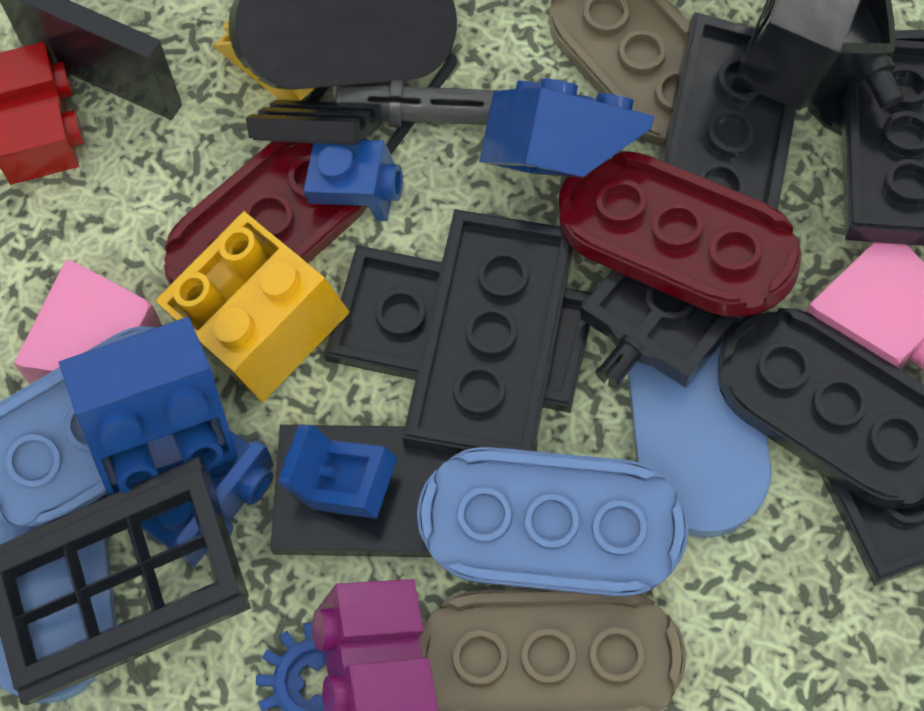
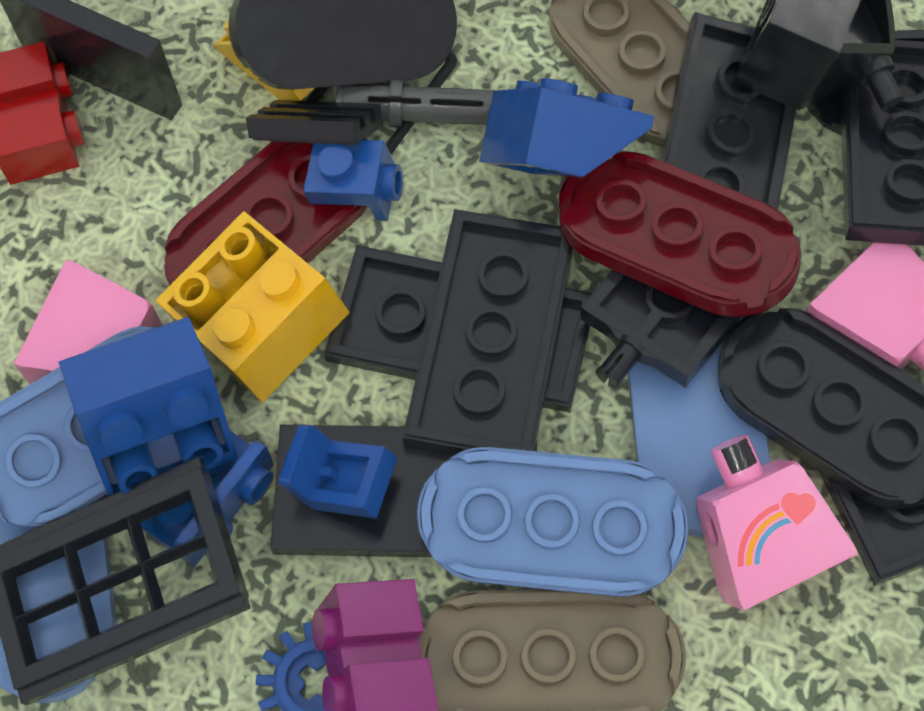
(766, 526): none -> bright pink torso

